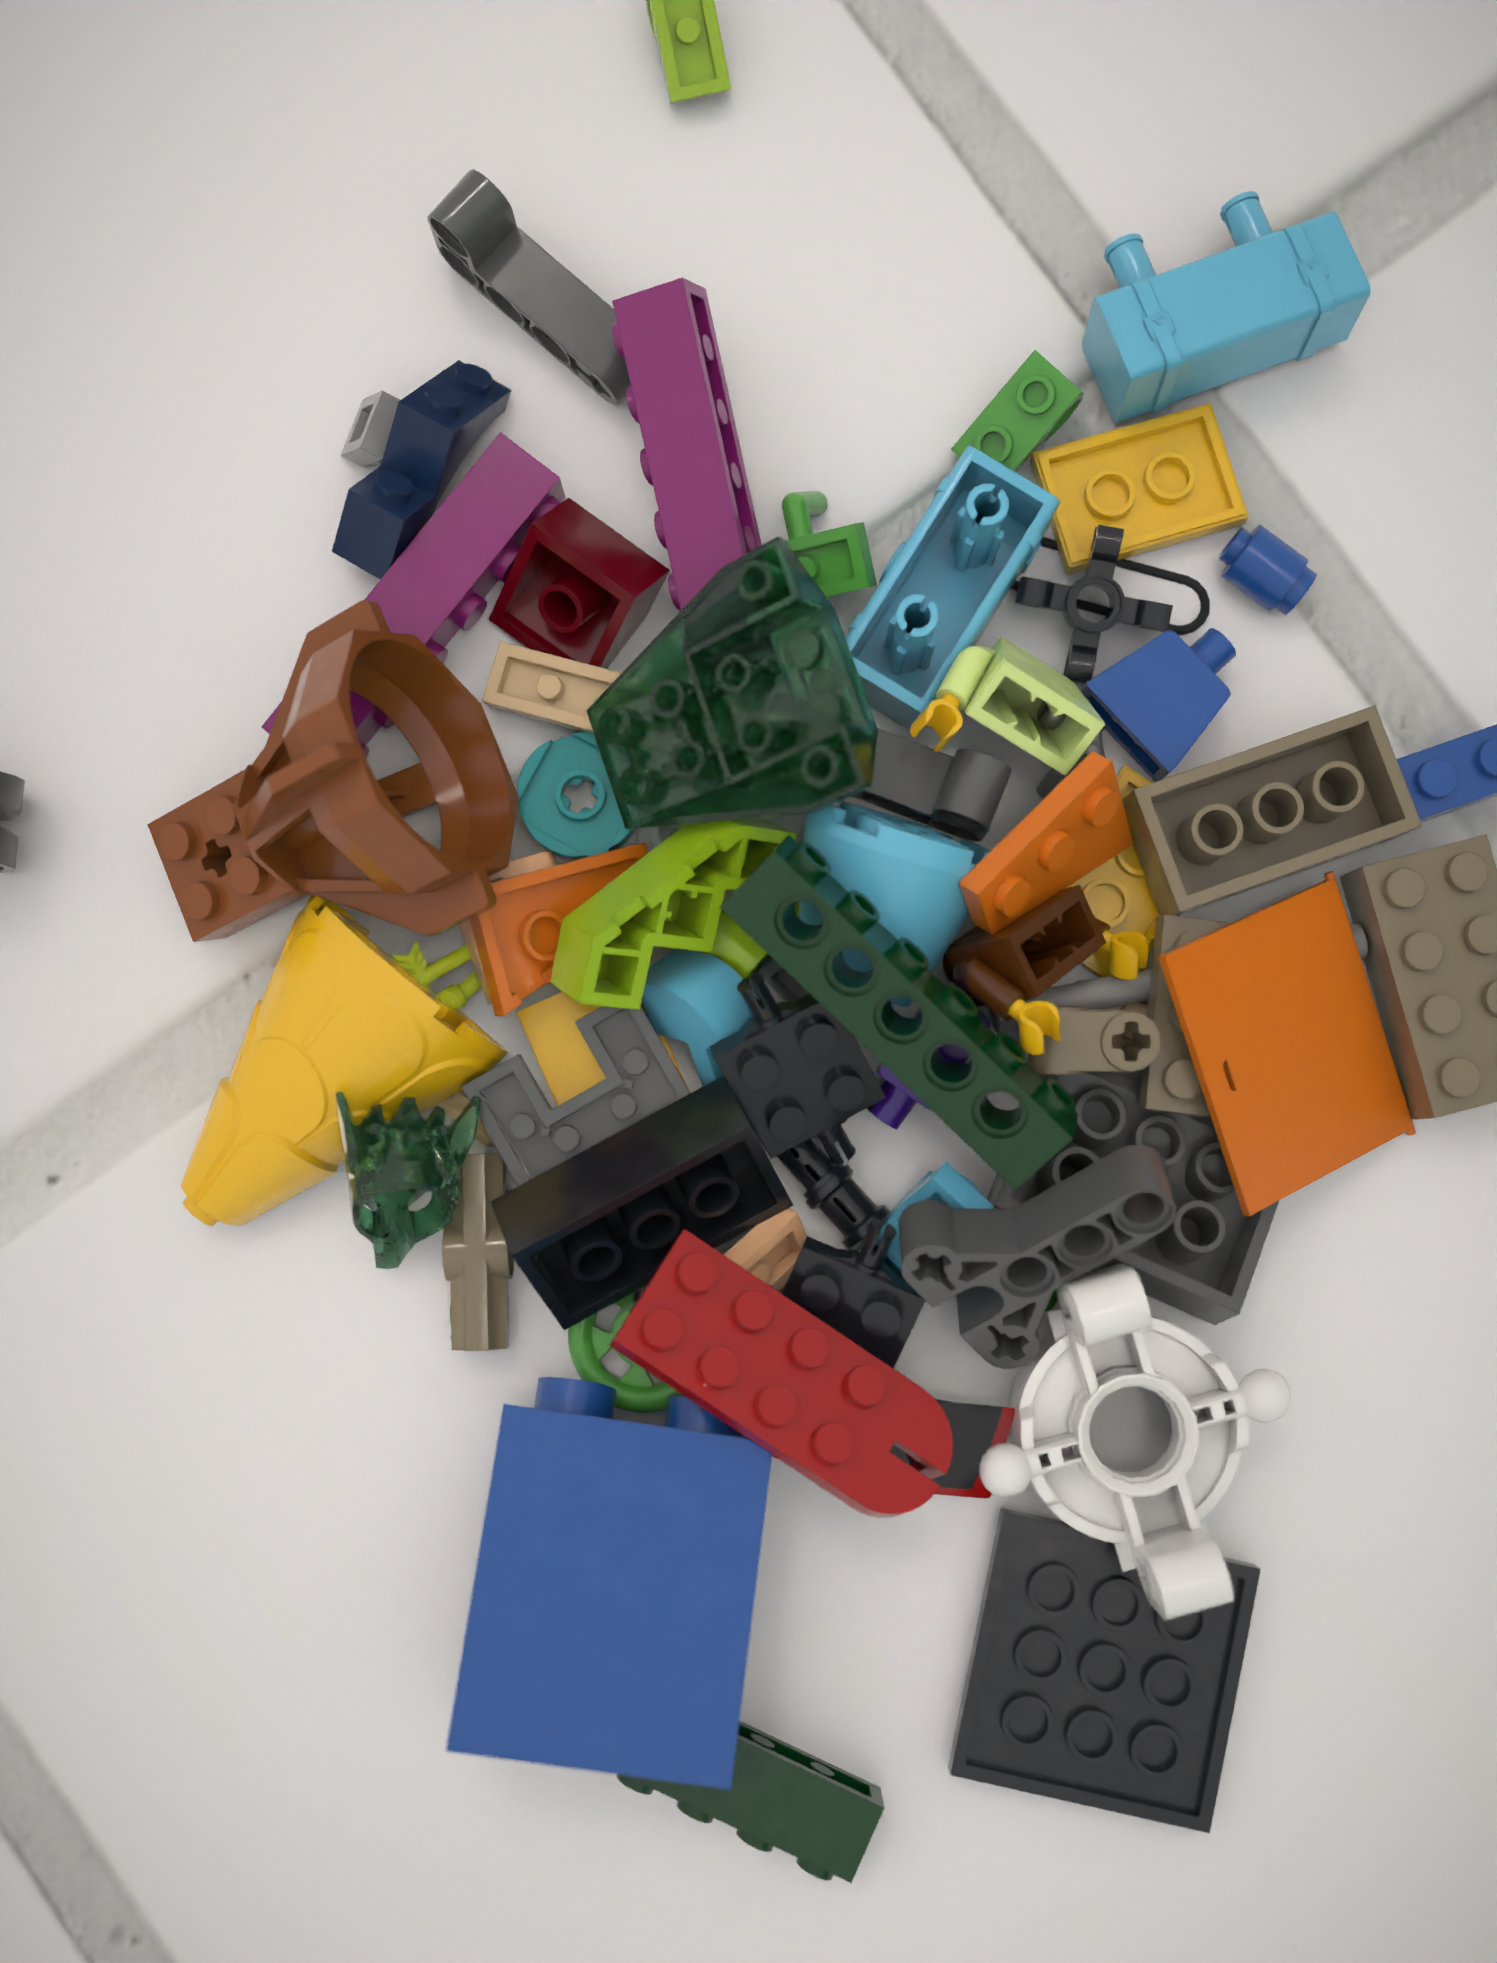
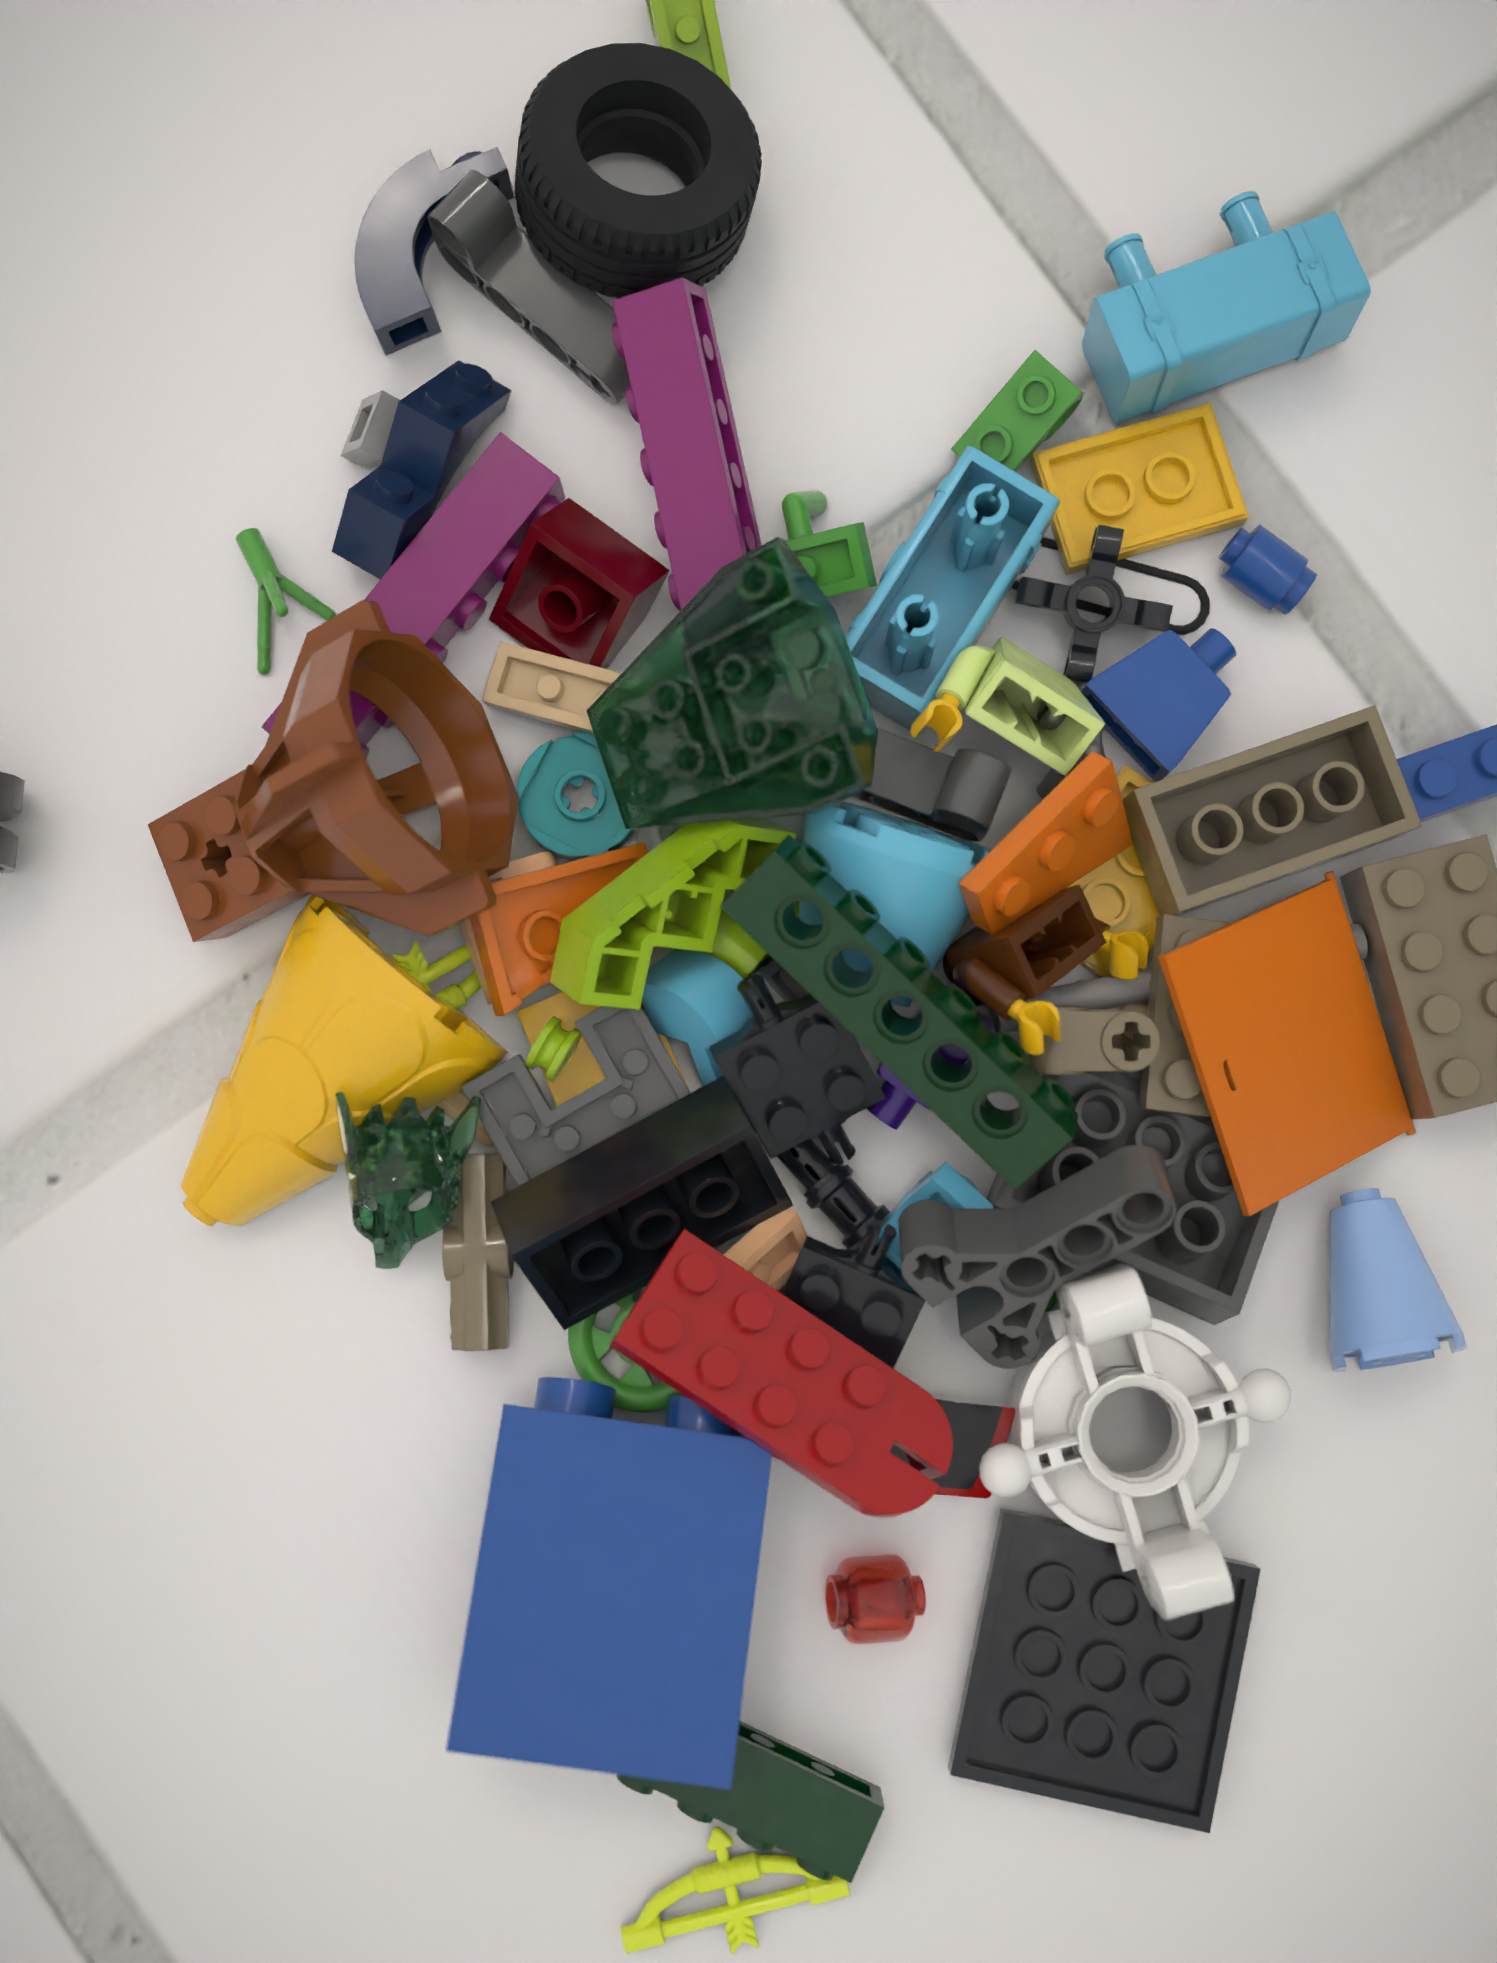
(270, 584): none -> bright green plant
(398, 237): none -> arch
(553, 1048): none -> lime bush
(646, 105): none -> black tyre
(726, 1873): none -> neon yellow piece
(874, 1599): none -> clear red head
(1382, 1288): none -> light blue cone

